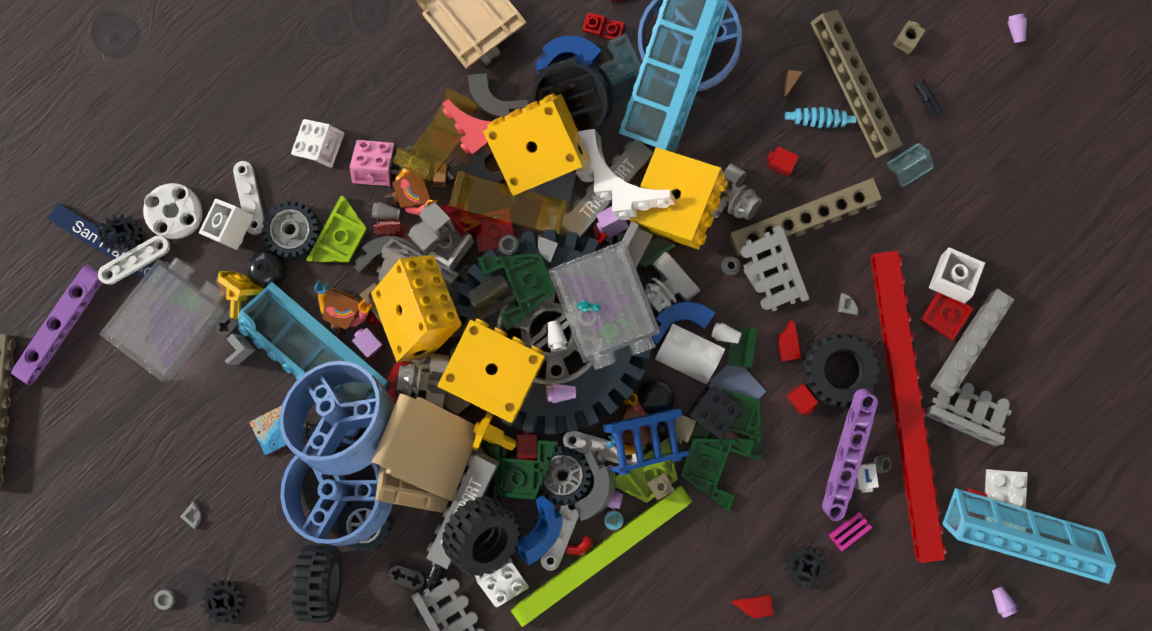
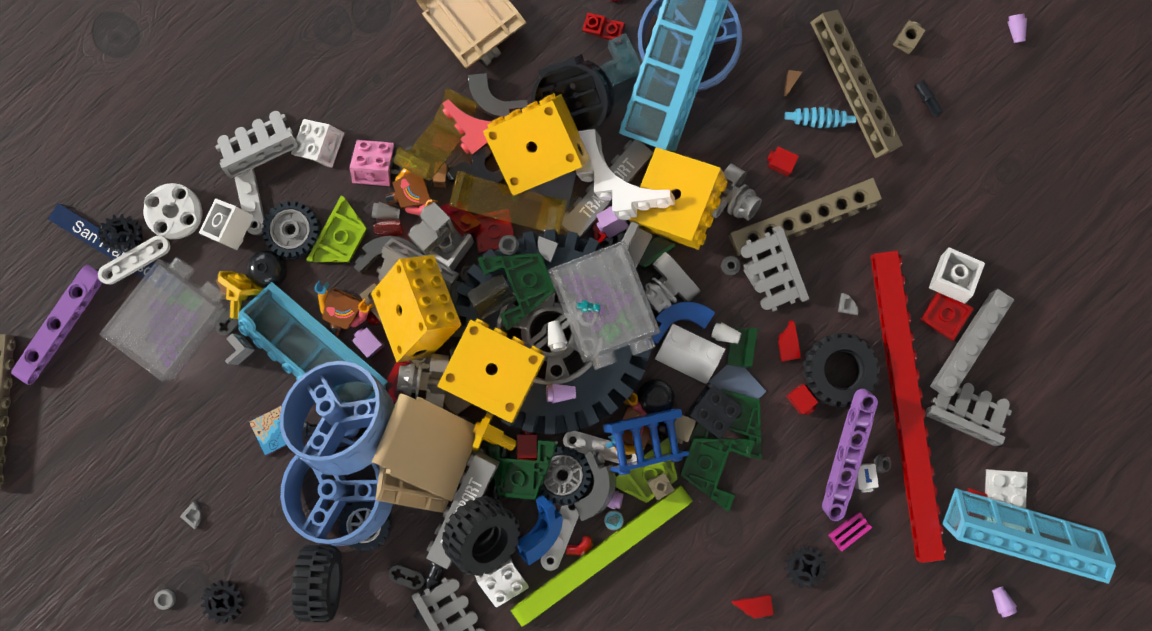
(264, 150): none -> light grey fence
(567, 47): blue arch -> none
(911, 164): clear light blue panel -> none

